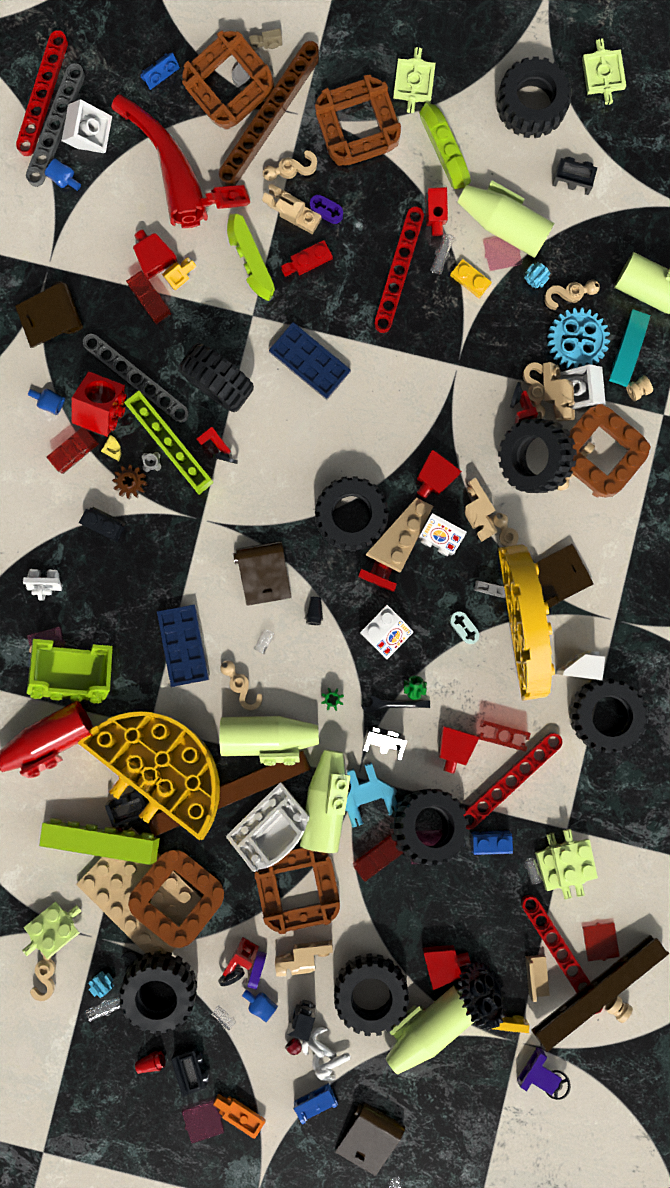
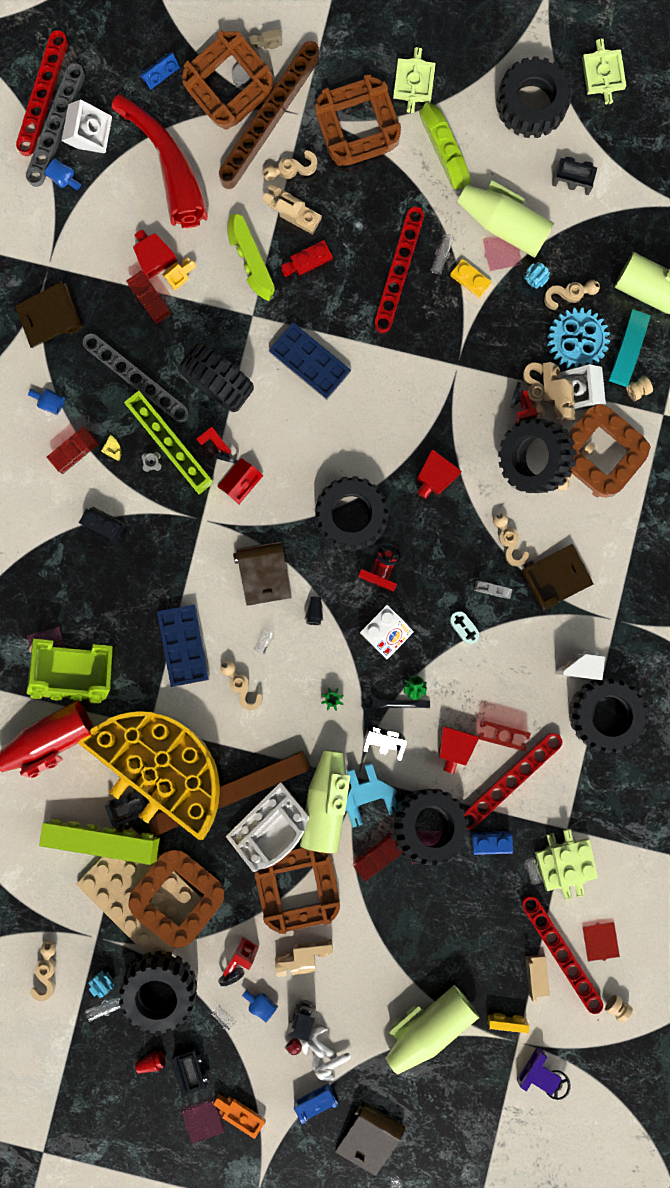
(42, 586): white hips -> none
(51, 930): yellowish green plate -> none
(98, 404): red brick -> none
(136, 484): reddish brown gear -> none
(227, 197): red plate -> none
(240, 480): none -> red panel
(257, 970): dark purple beam -> none
(269, 737): yellowish green piece -> none
(328, 205): dark purple beam -> none
(371, 1020): black tyre -> none
(400, 538): tan wing -> none
(437, 203): red torso -> none
(441, 535): white slope -> none
(444, 964): red torso -> none
(479, 510): tan plate -> none
(488, 1009): black gear -> none
(527, 621): yellow brick -> none
(599, 992): dark brown tile -> none

